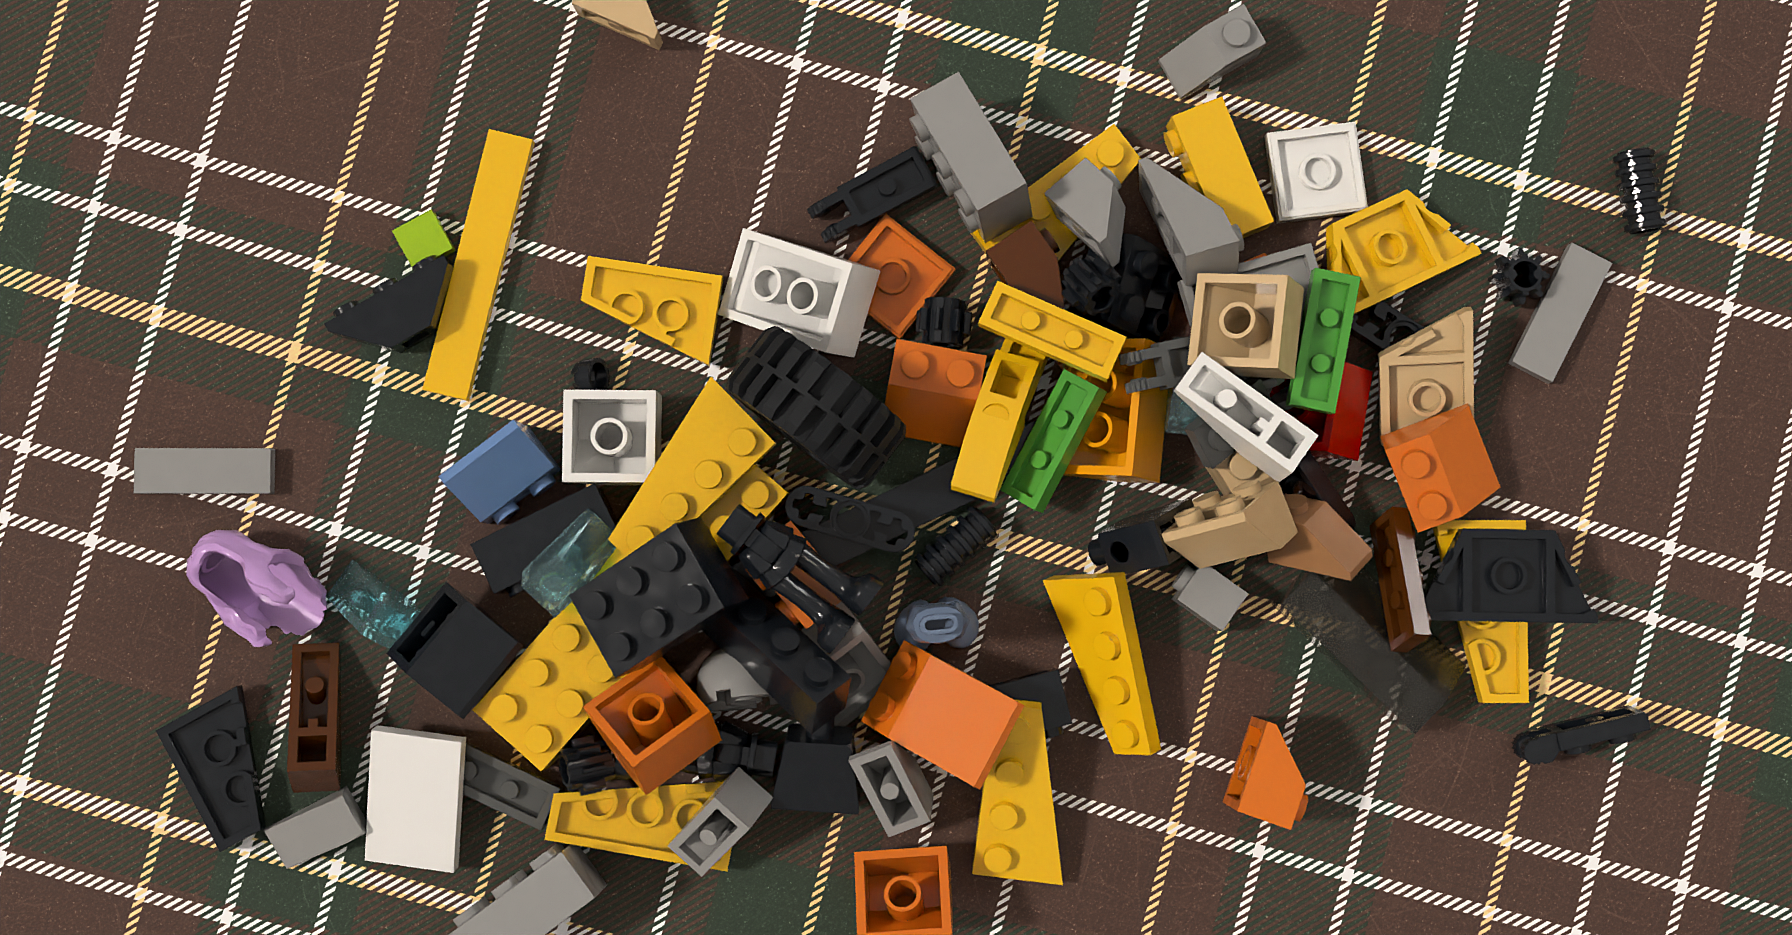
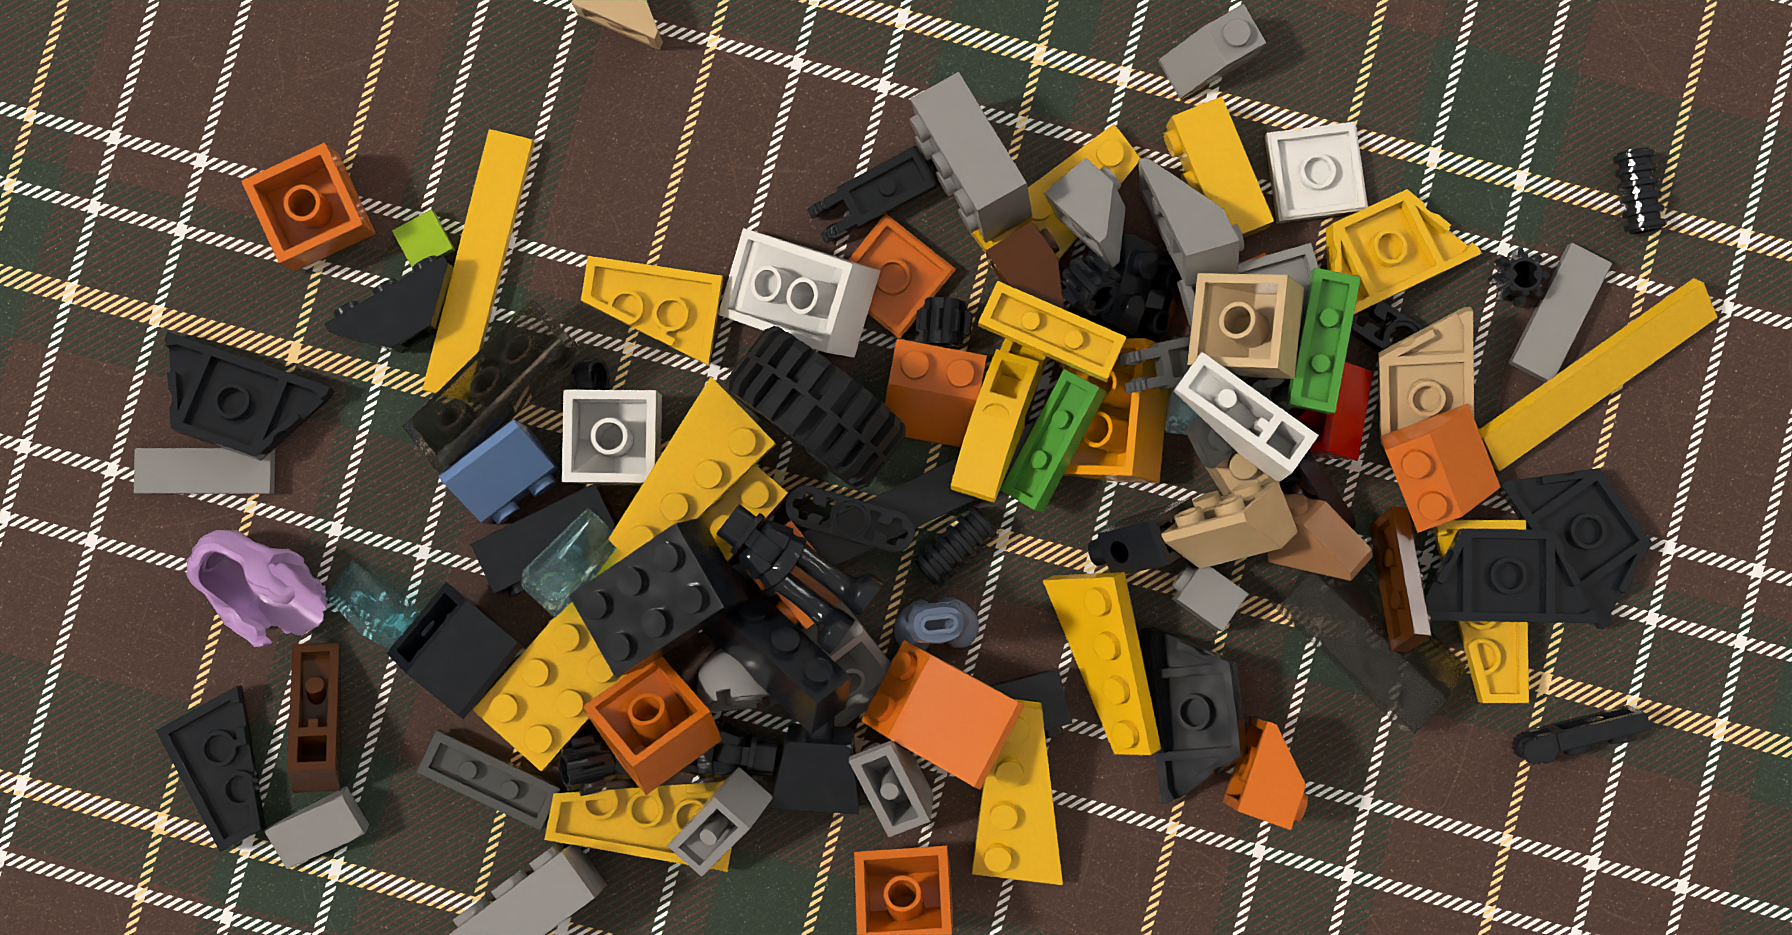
(236, 399): none -> black wing
(308, 207): none -> orange brick
(415, 798): white tile -> none
(492, 386): none -> clear smoke slope
(1194, 711): none -> black wing
(1593, 526): none -> black wing
(1597, 374): none -> yellow tile

